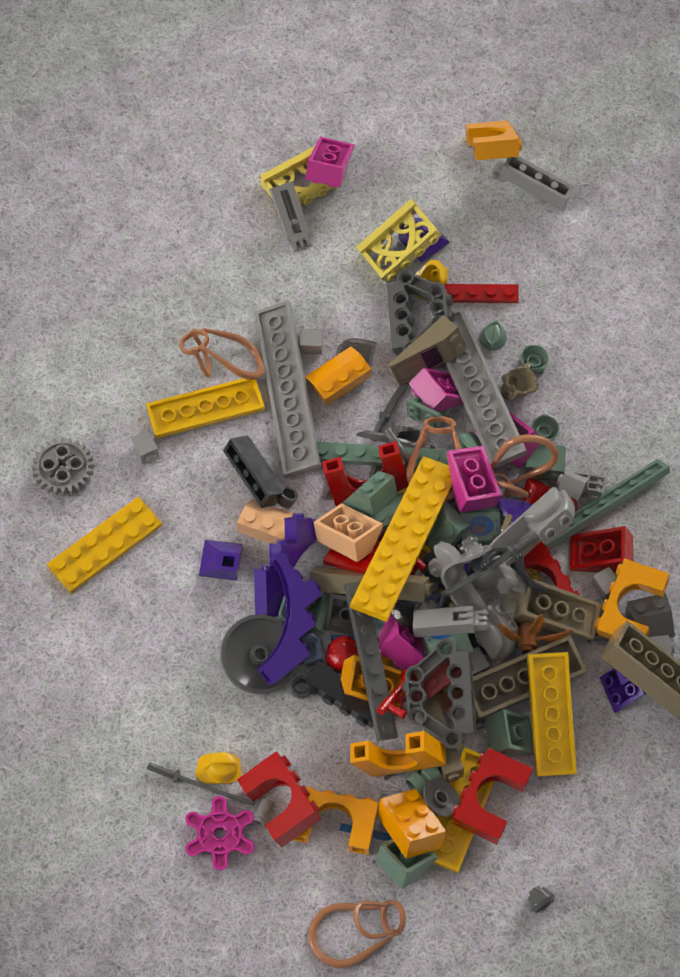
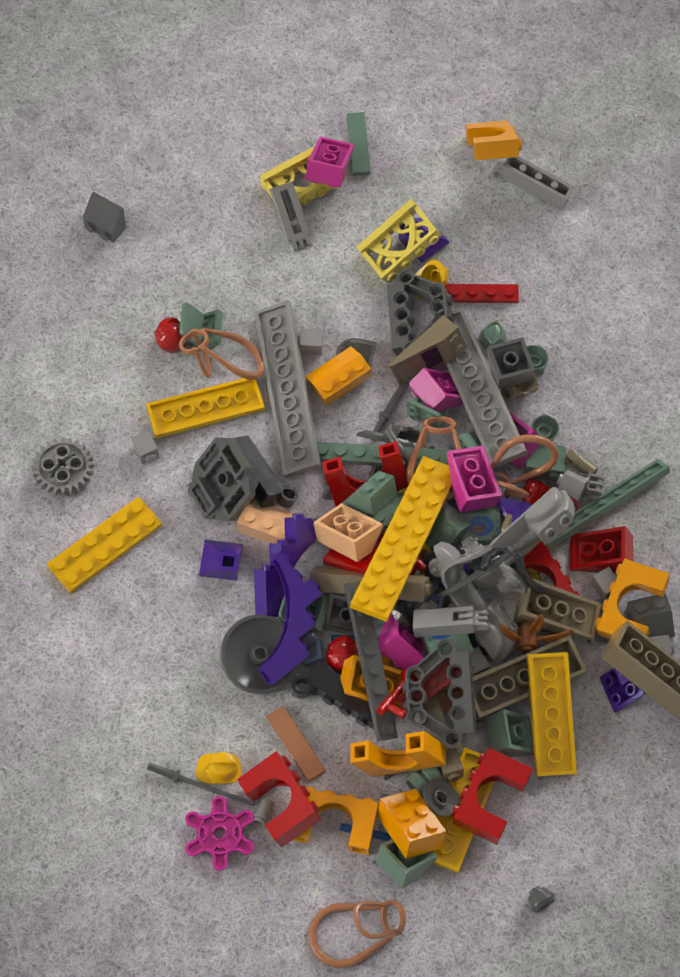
(104, 218): none -> dark grey slope
(168, 335): none -> red hair
(194, 319): none -> sand green bracket
(223, 481): none -> dark grey piece
(295, 744): none -> nougat tile
(358, 137): none -> sand green tile
(510, 363): none -> dark grey slope
(581, 464): none -> dark tan bar

